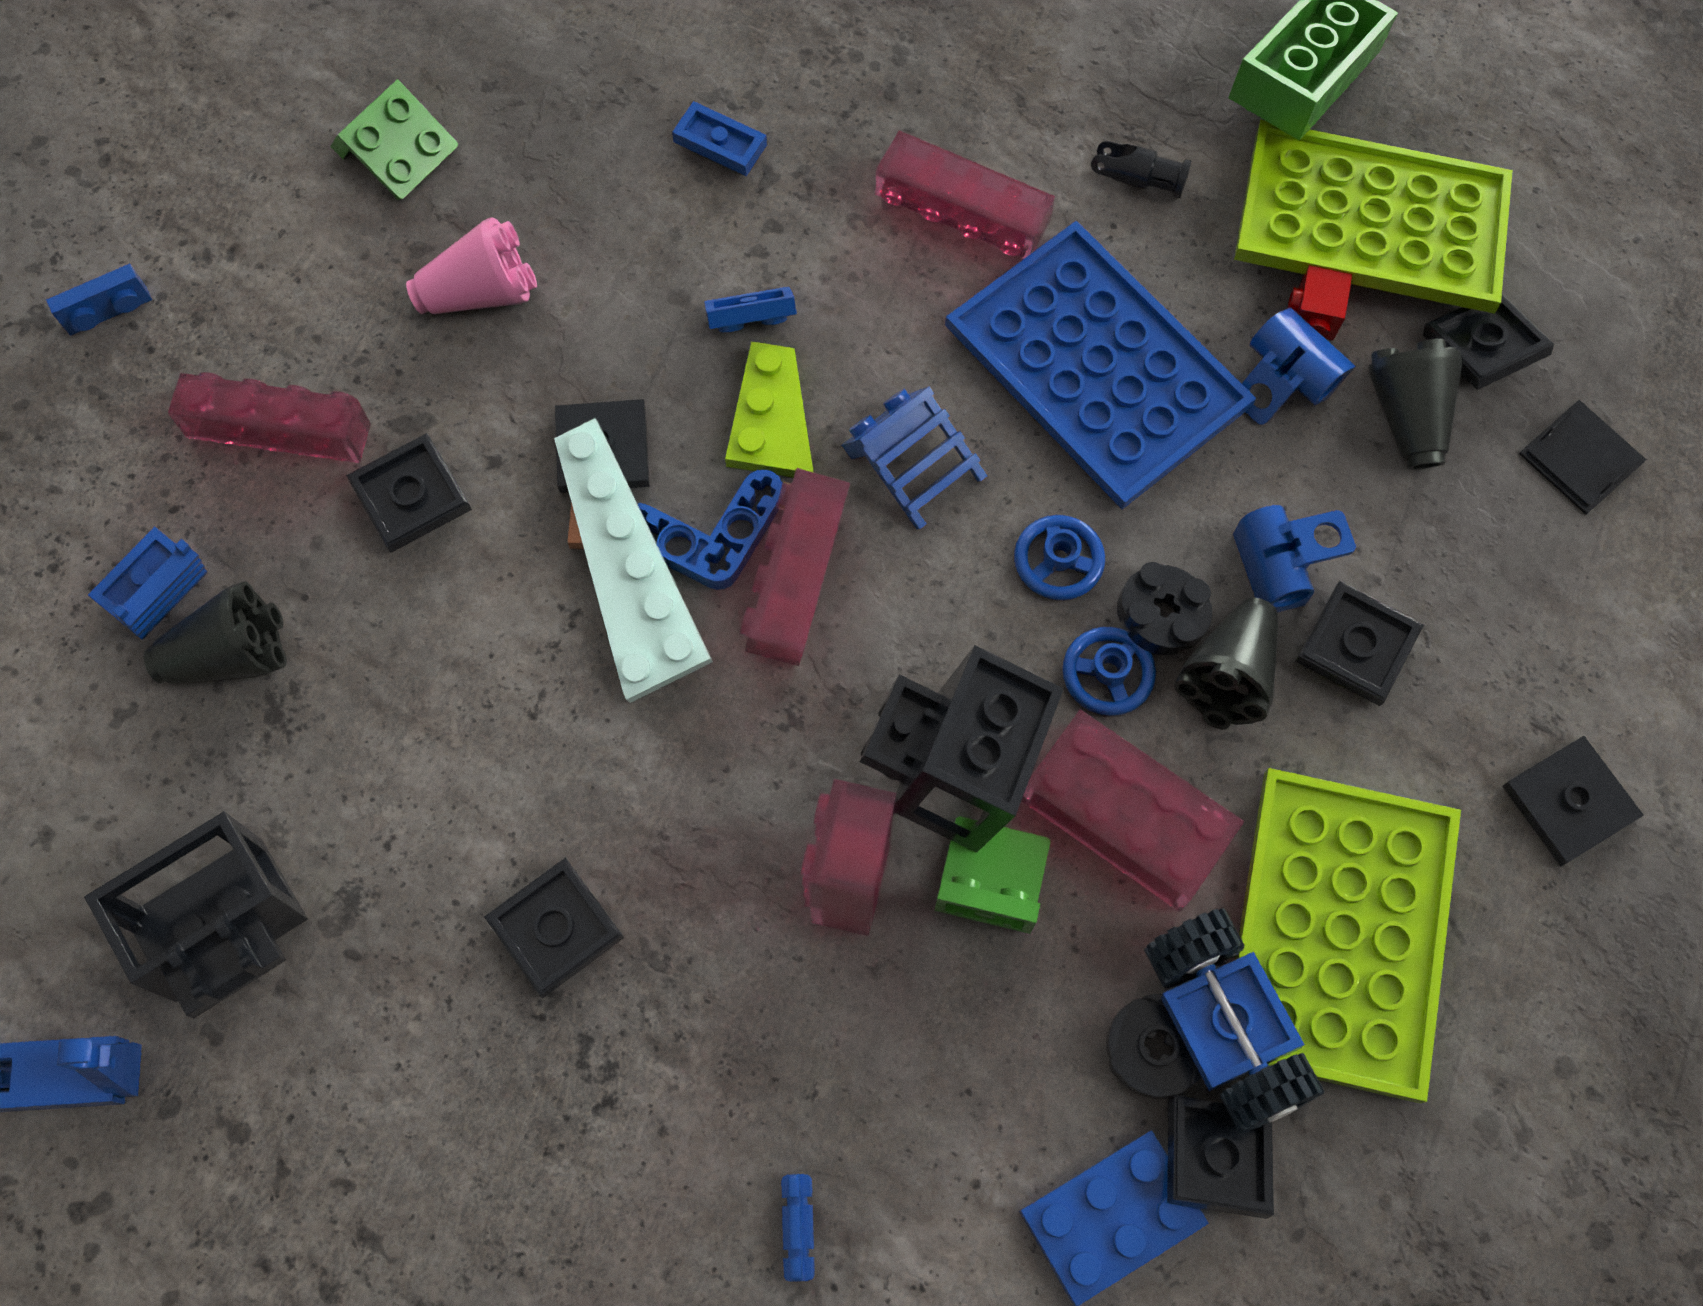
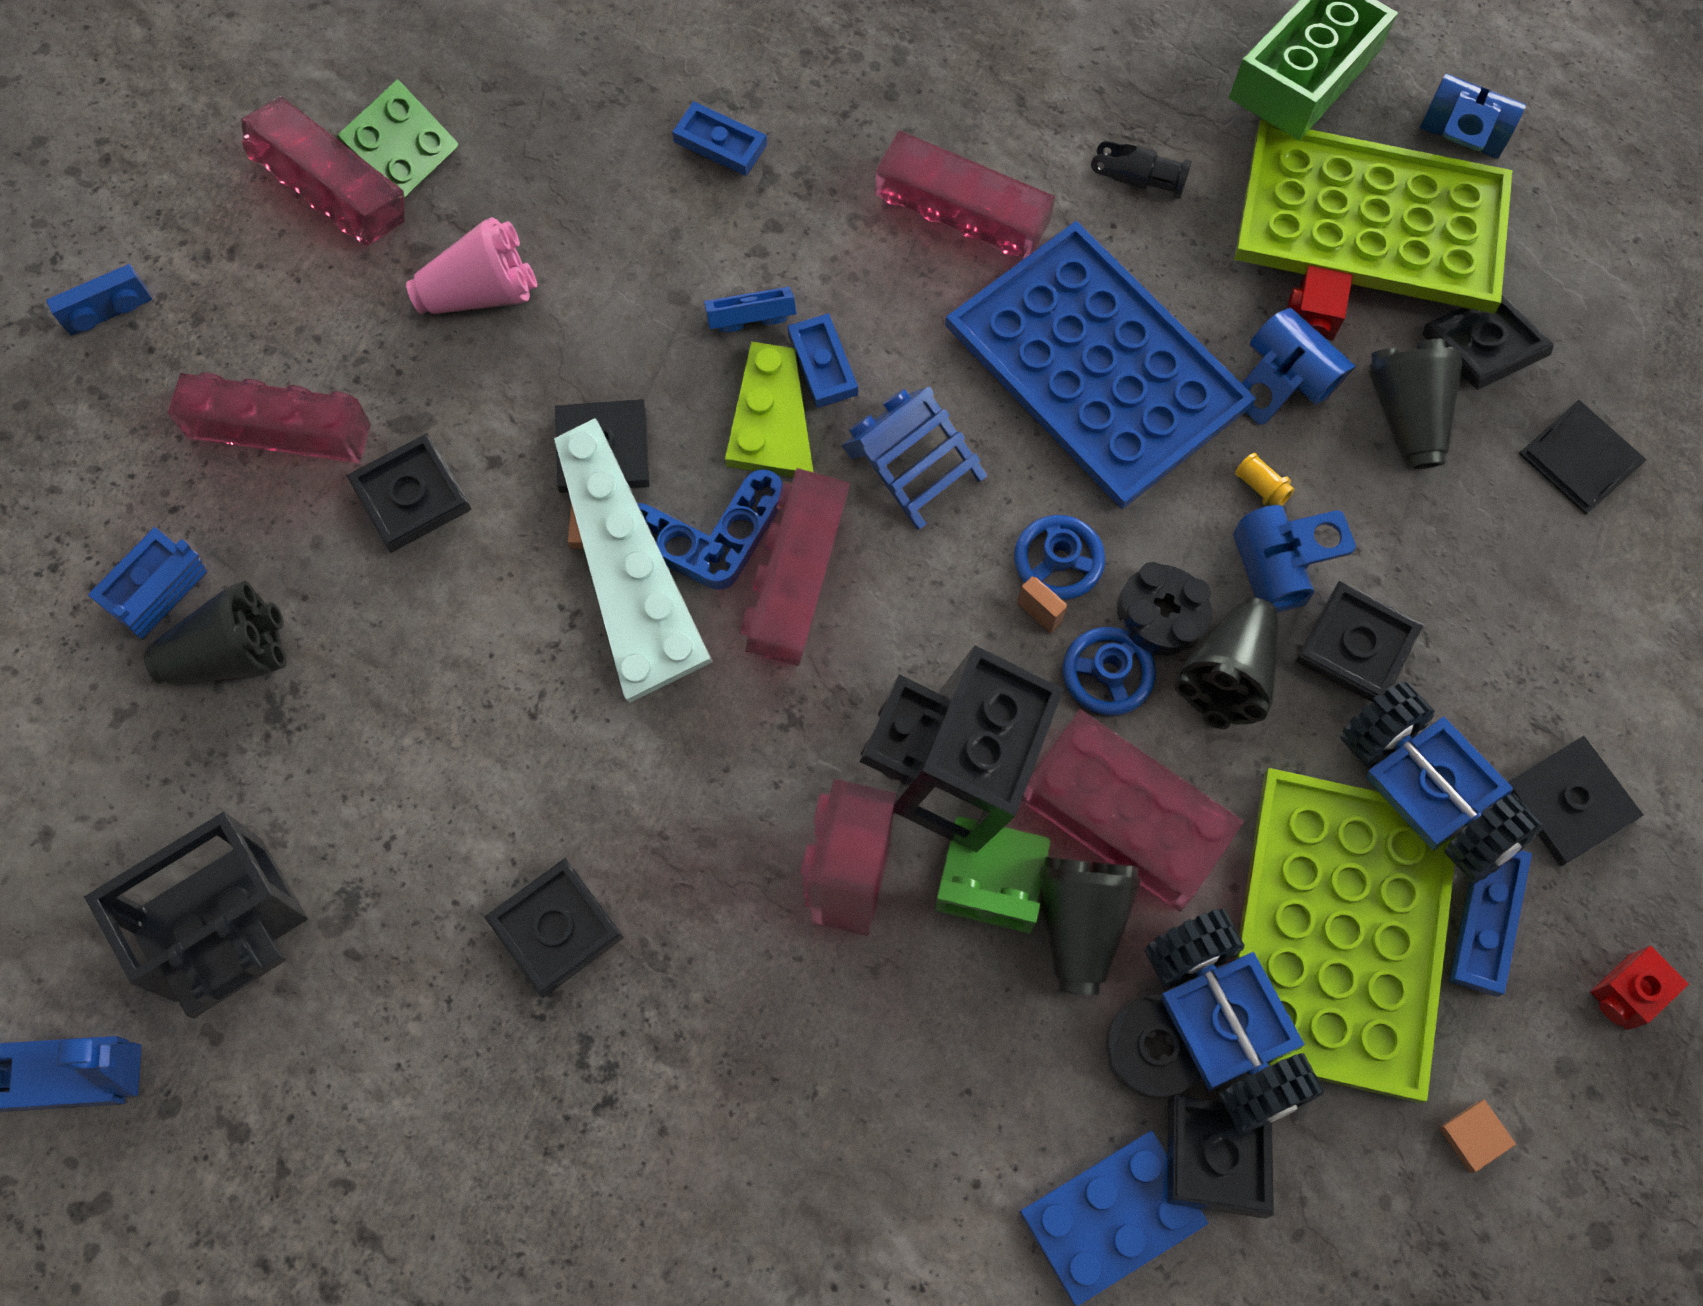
(323, 171): none -> clear pink brick
(797, 1228): blue axle -> none
(822, 360): none -> blue plate
(1042, 604): none -> nougat tile
(1086, 918): none -> pearl dark grey cone
(1265, 481): none -> yellow pin
(1439, 782): none -> plate
(1472, 115): none -> blue piece
(1477, 1136): none -> nougat tile
(1490, 928): none -> blue plate
(1638, 989): none -> red brick

